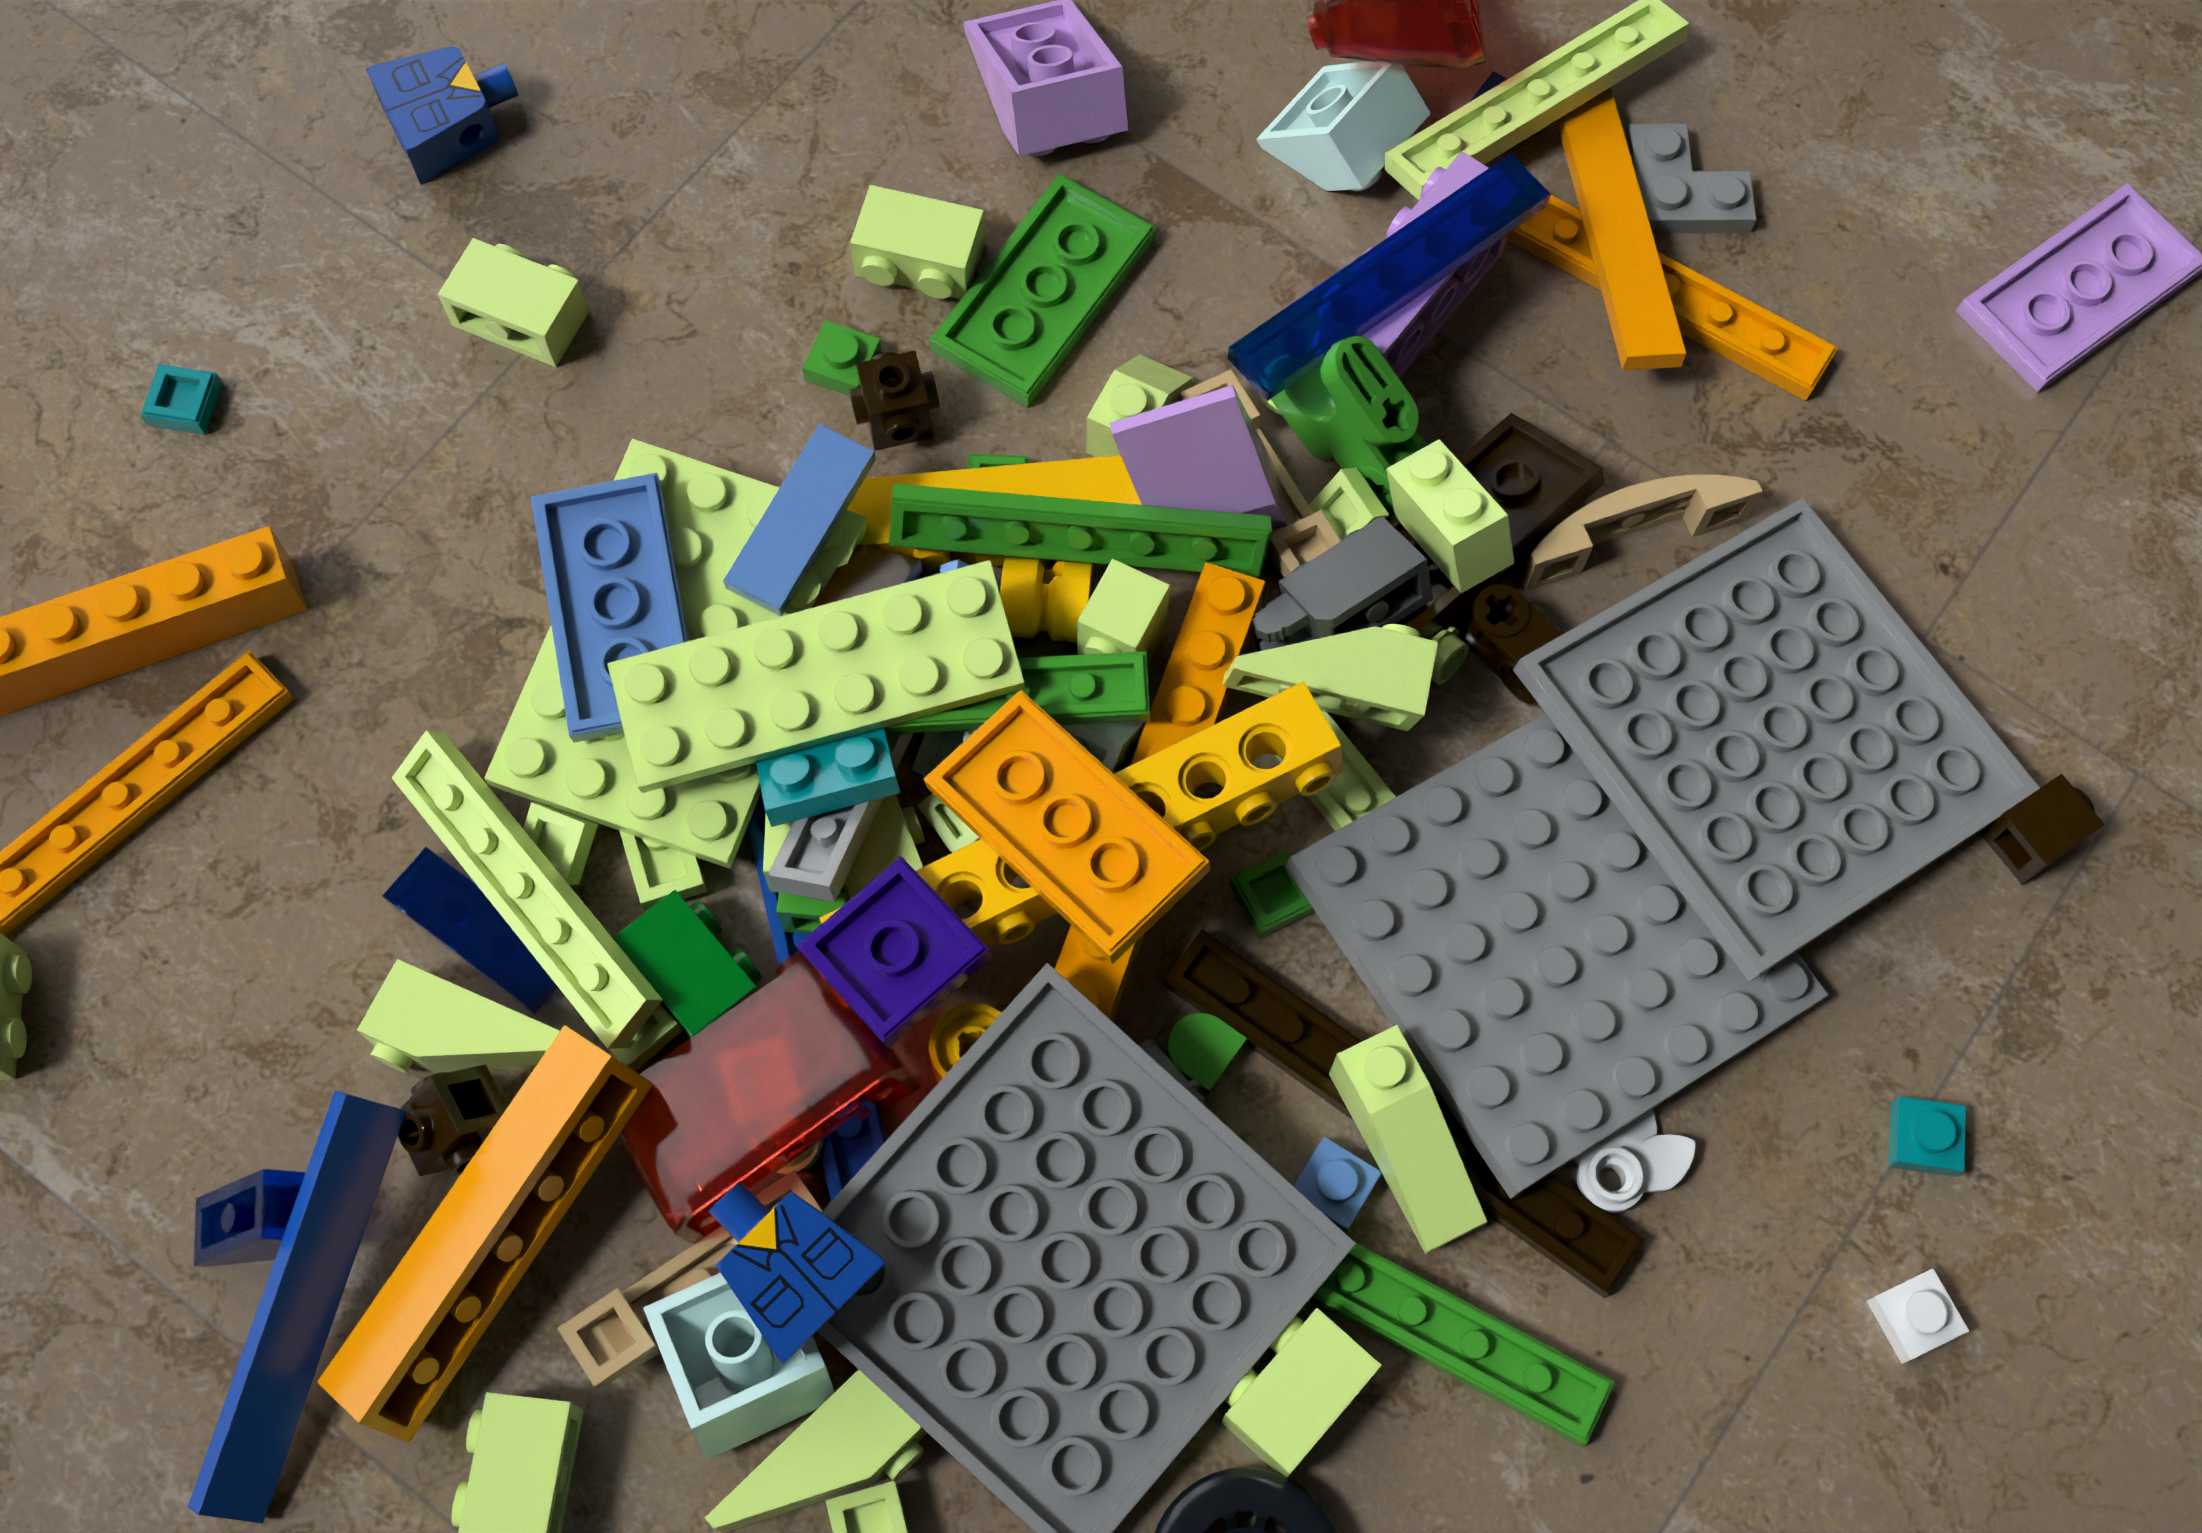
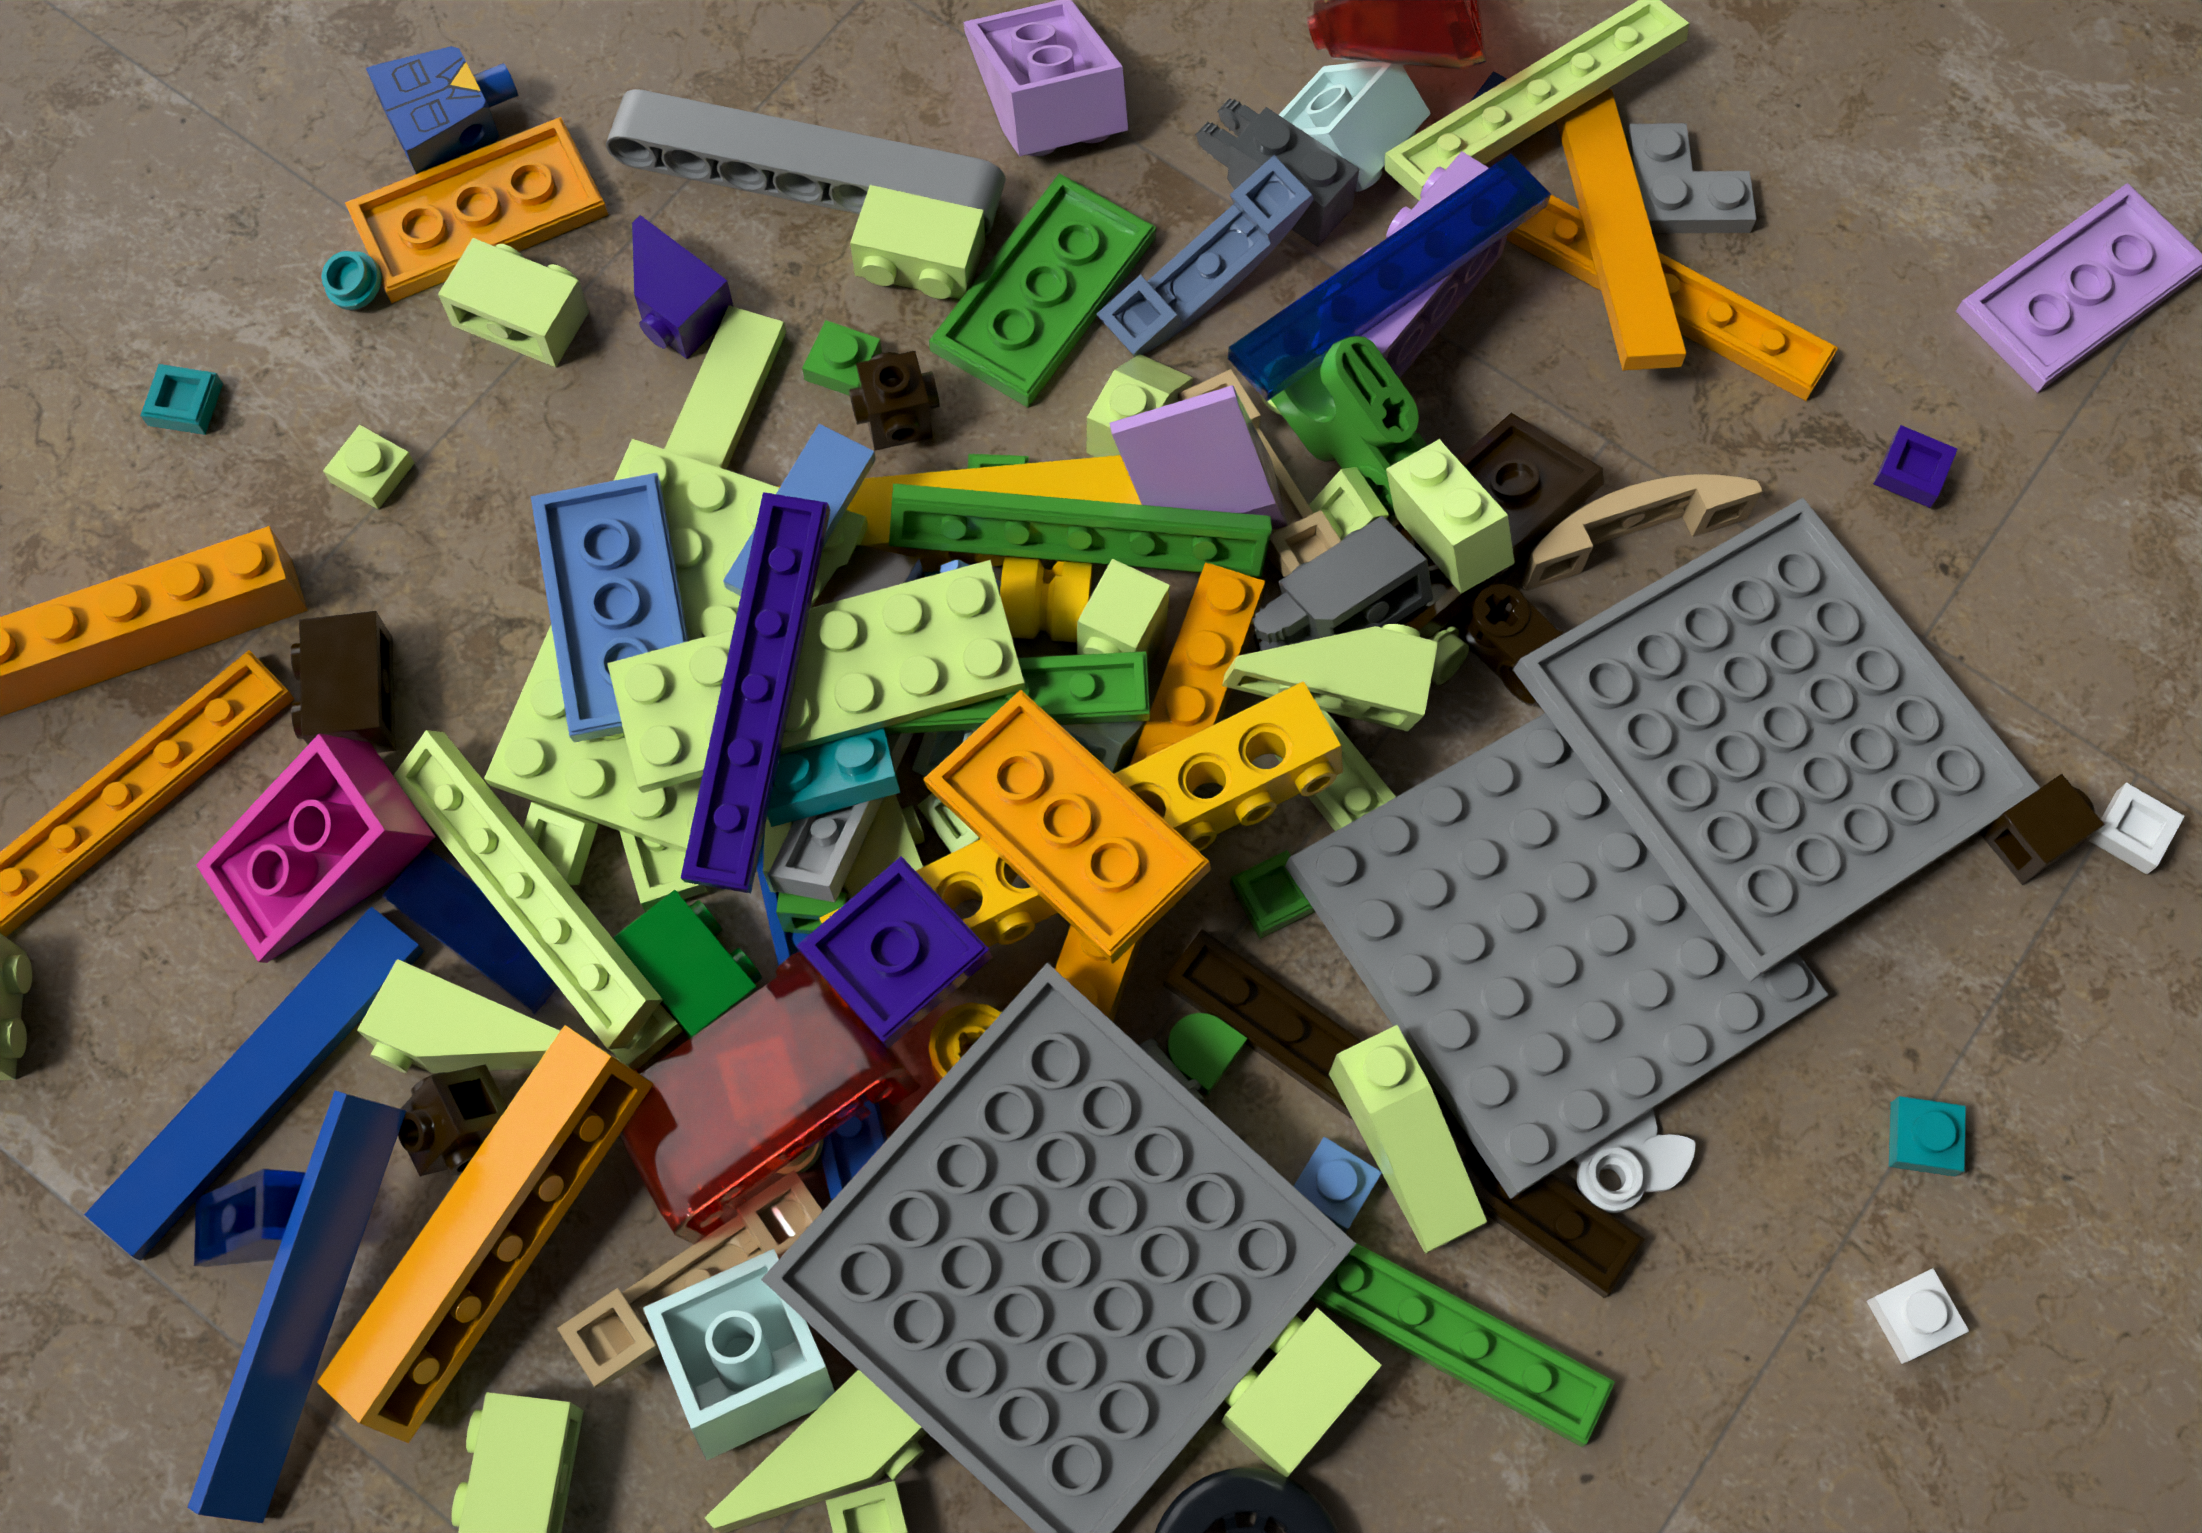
(251, 1086): none -> blue tile
(313, 845): none -> dark pink slope
(345, 679): none -> dark brown brick
(351, 279): none -> teal plate
(368, 467): none -> yellowish green plate
(499, 194): none -> light orange tile
(675, 291): none -> dark purple slope
(727, 387): none -> yellowish green tile
(756, 693): none -> dark purple tile
(789, 1265): blue torso -> none
(790, 156): none -> light grey beam
(1212, 264): none -> sand blue slope
(1266, 134): none -> dark grey hinge
(1915, 466): none -> dark purple plate
(2137, 828): none -> white plate

